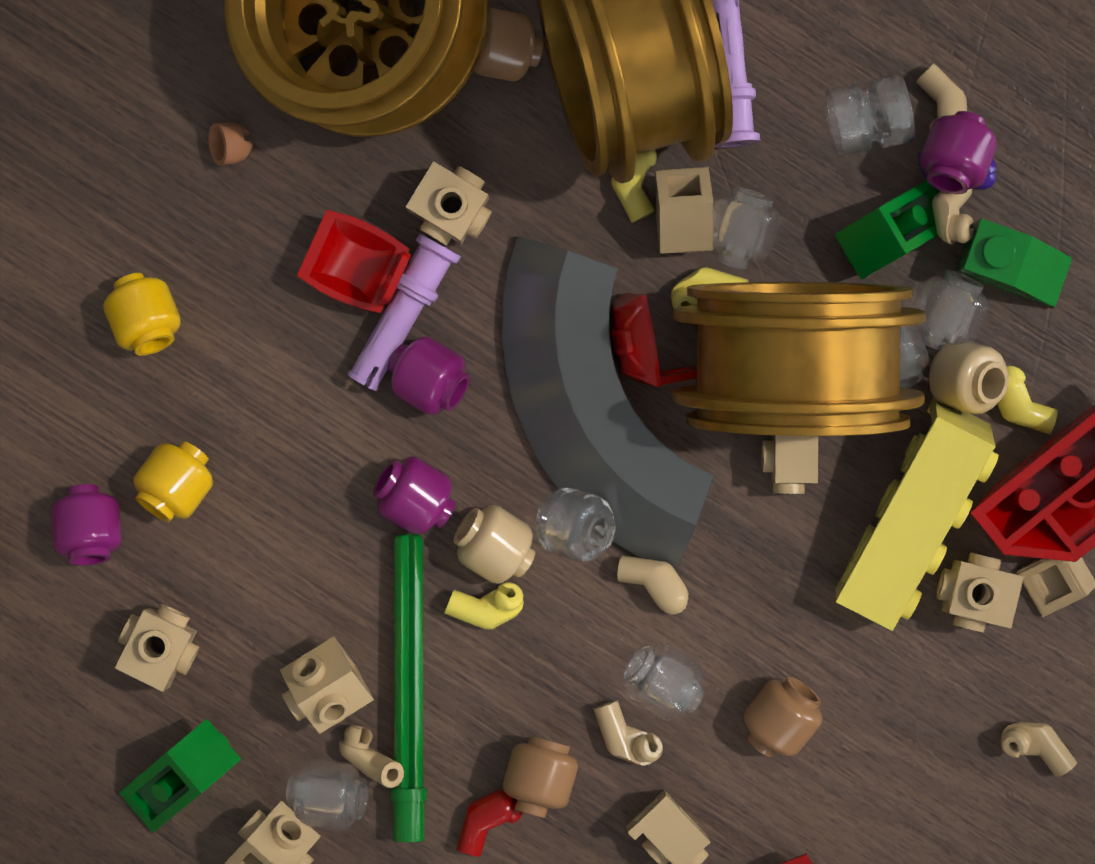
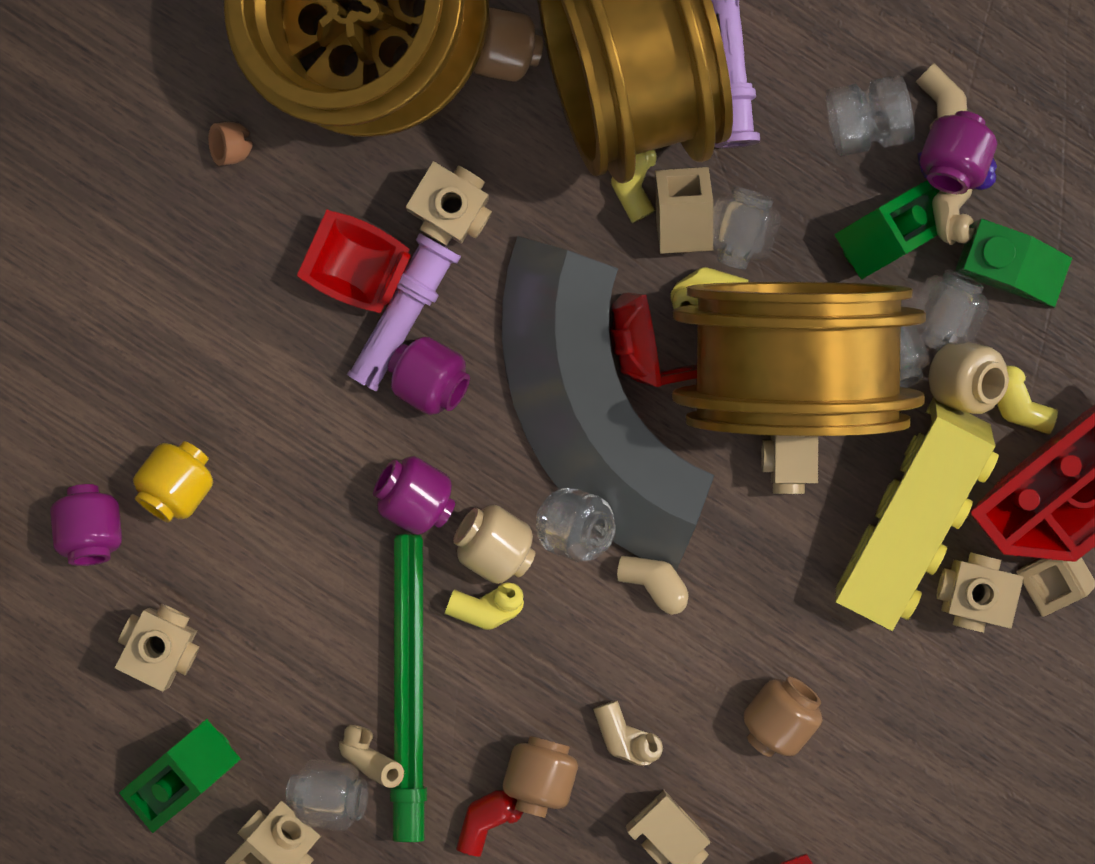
(142, 314): yellow head -> none
(324, 686): tan brick -> none
(664, 681): clear head -> none
(1038, 740): tan arm -> none

